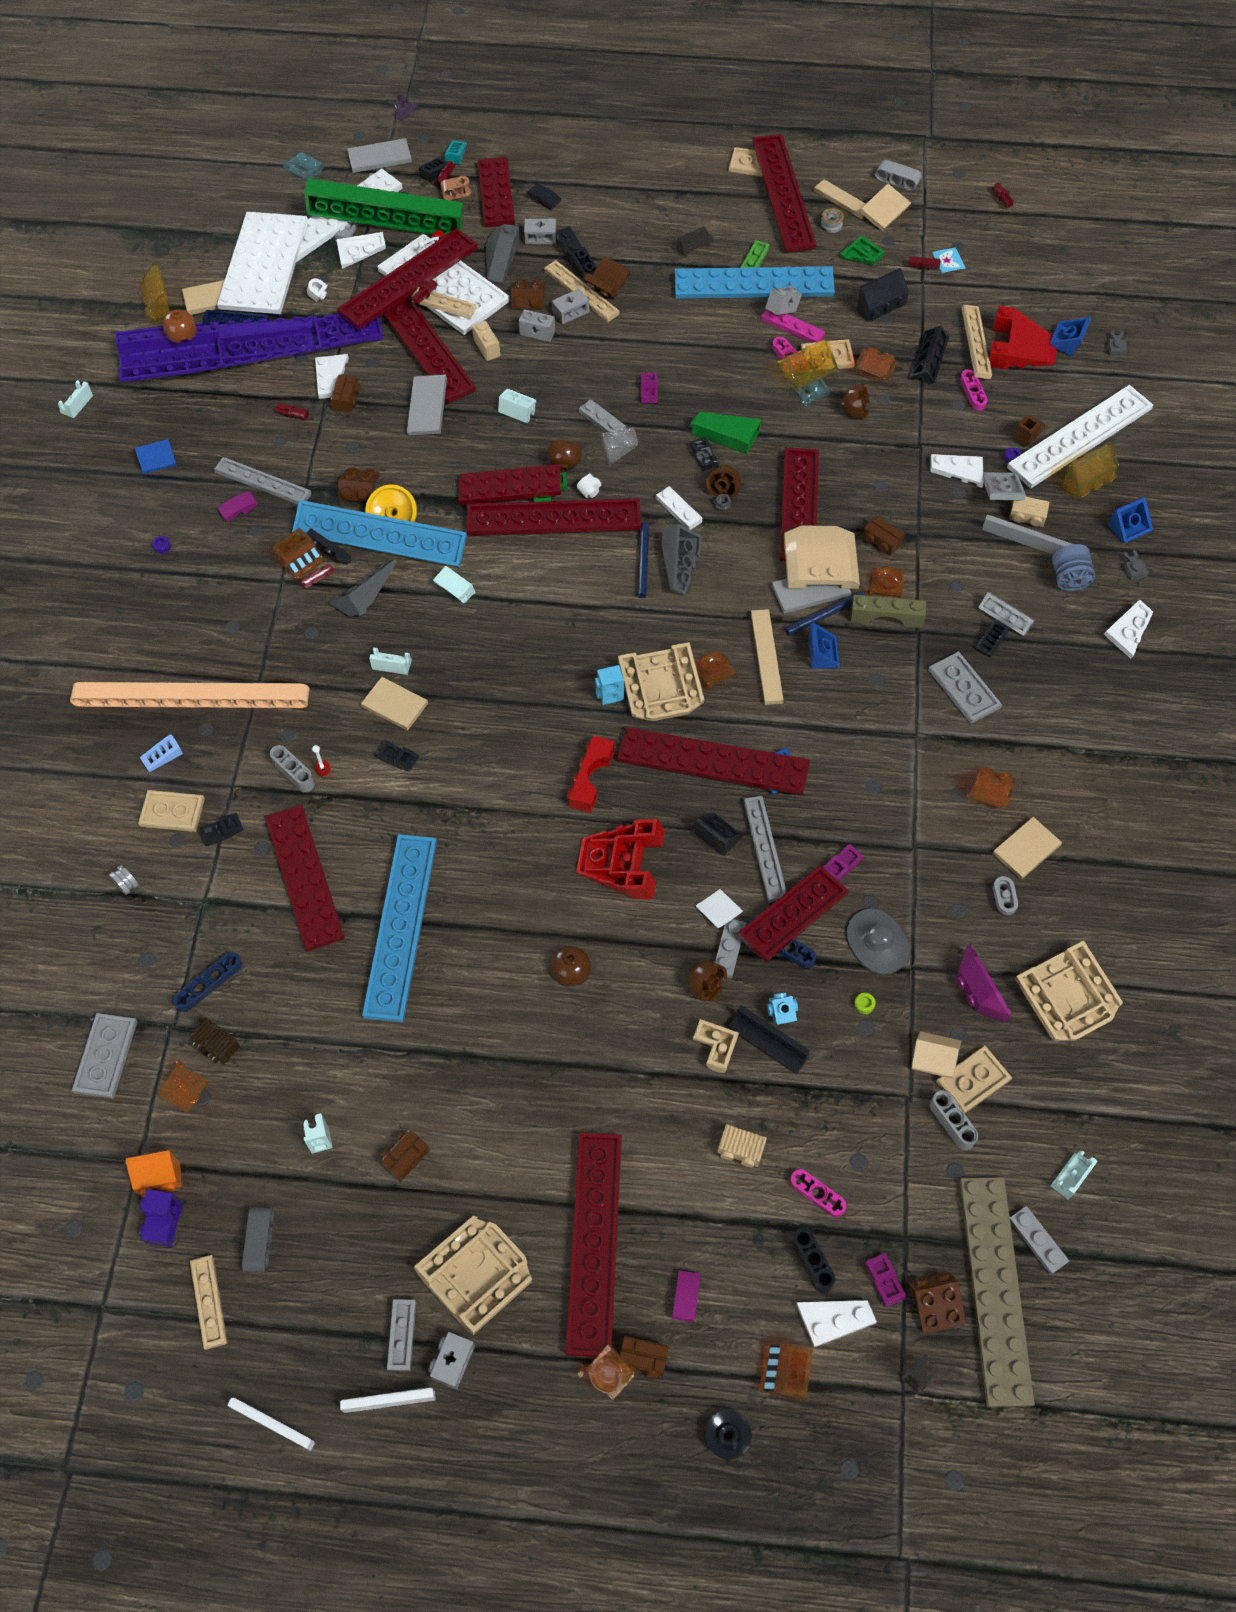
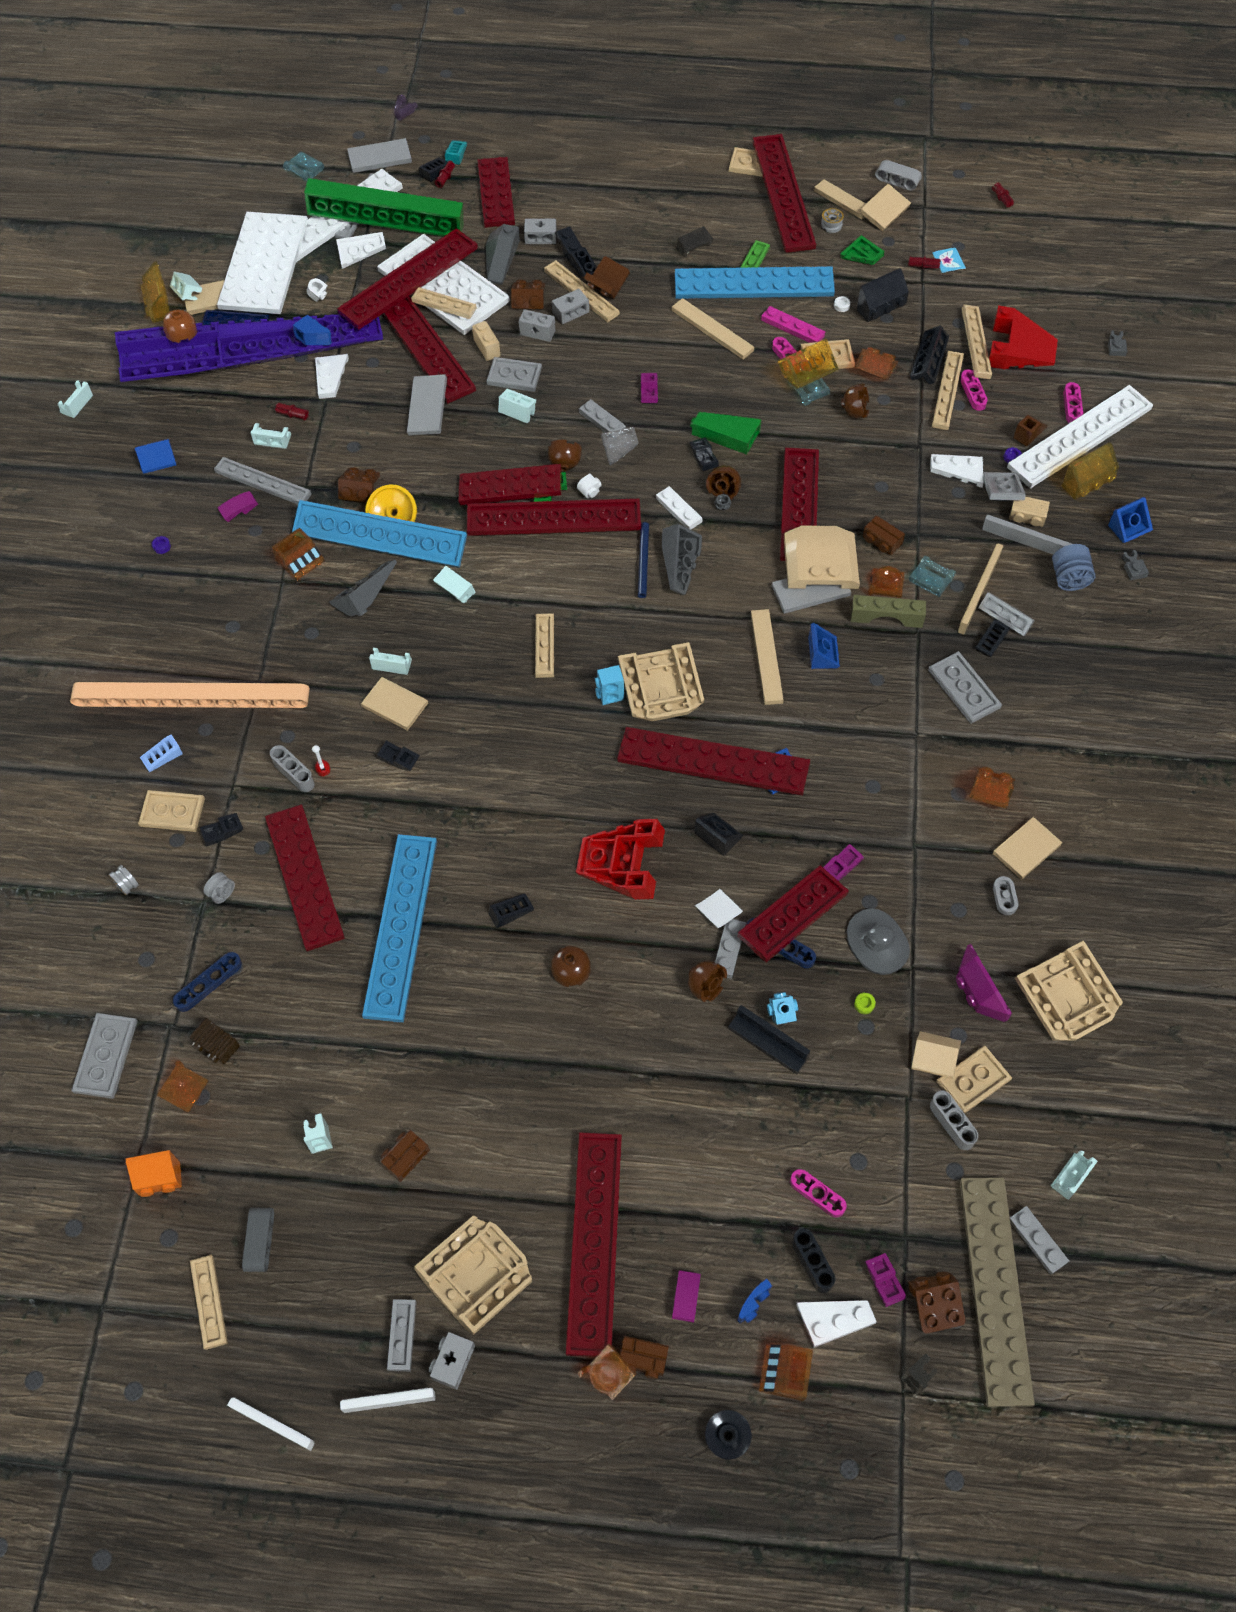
(162, 1217): dark purple brick -> none
(184, 285): none -> light aqua hinge
(219, 887): none -> light grey wheel
(270, 437): none -> light aqua hinge
(311, 332): none -> blue slope
(317, 576): dark red axle -> none
(330, 547): black hinge -> none
(345, 393): reddish brown brick -> none
(424, 291): dark red axle -> none
(435, 237): hinge -> none
(453, 188): nougat piece -> none
(499, 915): none -> black slope
(514, 374): none -> light grey tile
(542, 194): black slope -> none
(544, 645): none -> tan tile
(598, 754): red arch -> none
(713, 328): none -> tan tile
(714, 669): clear orange hat -> none
(722, 1044): tan brick -> none
(741, 1146): tan brick -> none
(750, 1307): none -> blue slope
(765, 848): light grey tile -> none
(783, 300): light grey brick -> none
(821, 615): dark blue piece -> none
(842, 304): none -> white tile
(930, 580): none -> clear light blue plate
(947, 390): none -> tan tile
(980, 589): none -> tan tile
(1069, 334): blue slope -> none
(1076, 397): none -> dark pink beam
(1129, 628): white wing -> none

